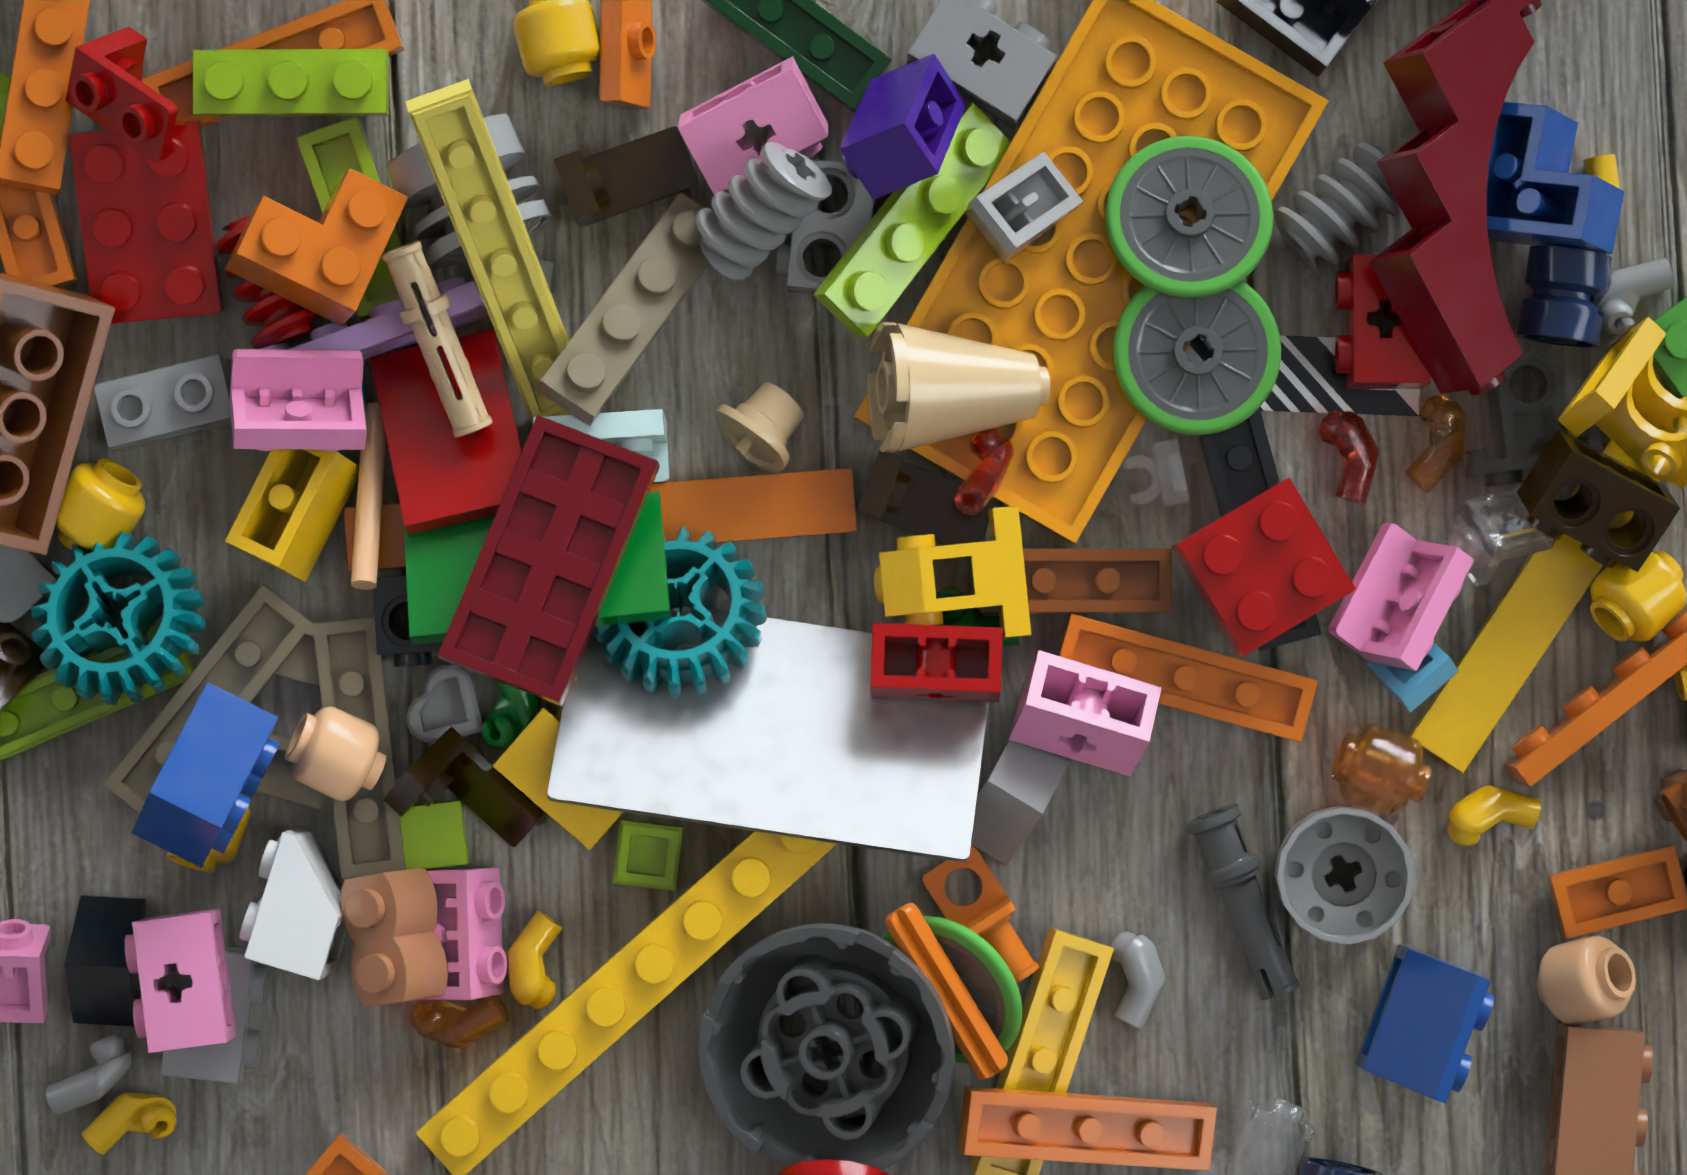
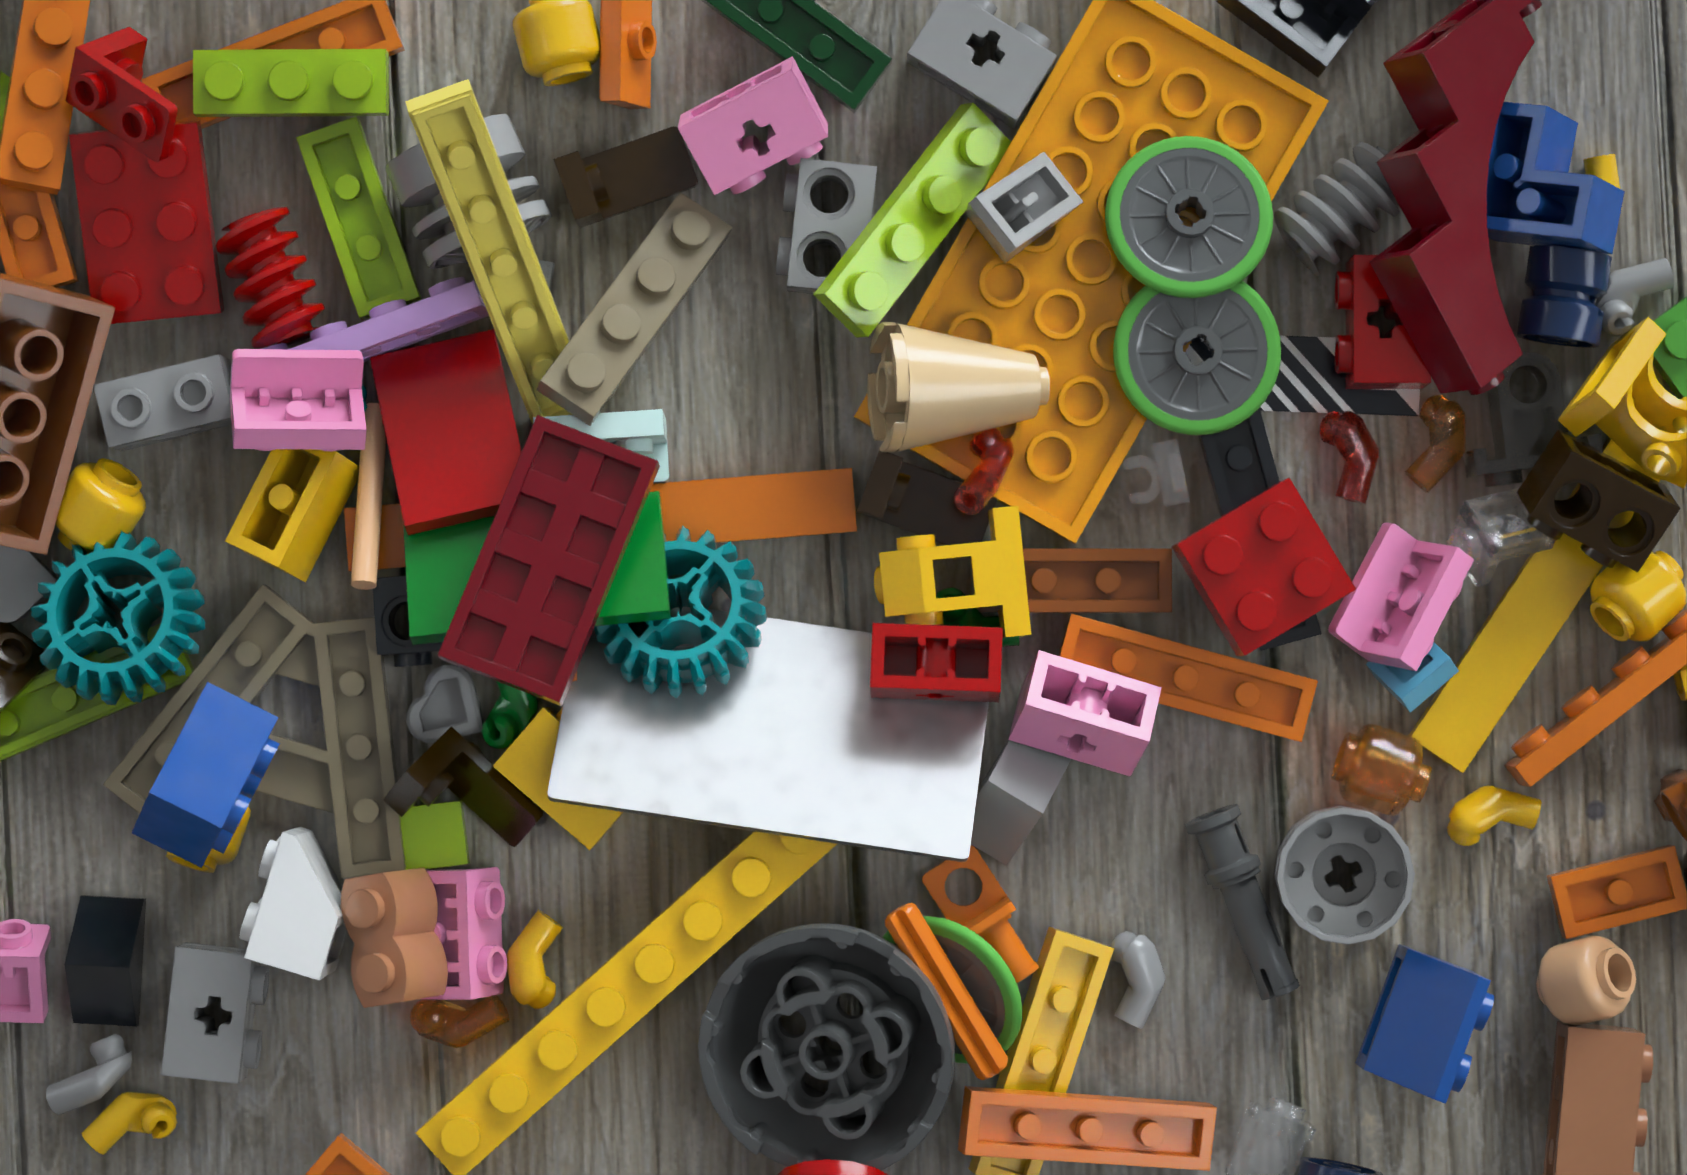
(198, 948): bright pink brick -> none
(323, 262): orange brick -> none
(335, 753): light nougat head -> none
(407, 266): tan pin -> none
(648, 855): lime tile -> none
(760, 209): light grey piece -> none
(761, 427): tan piece -> none
(903, 127): dark purple brick -> none

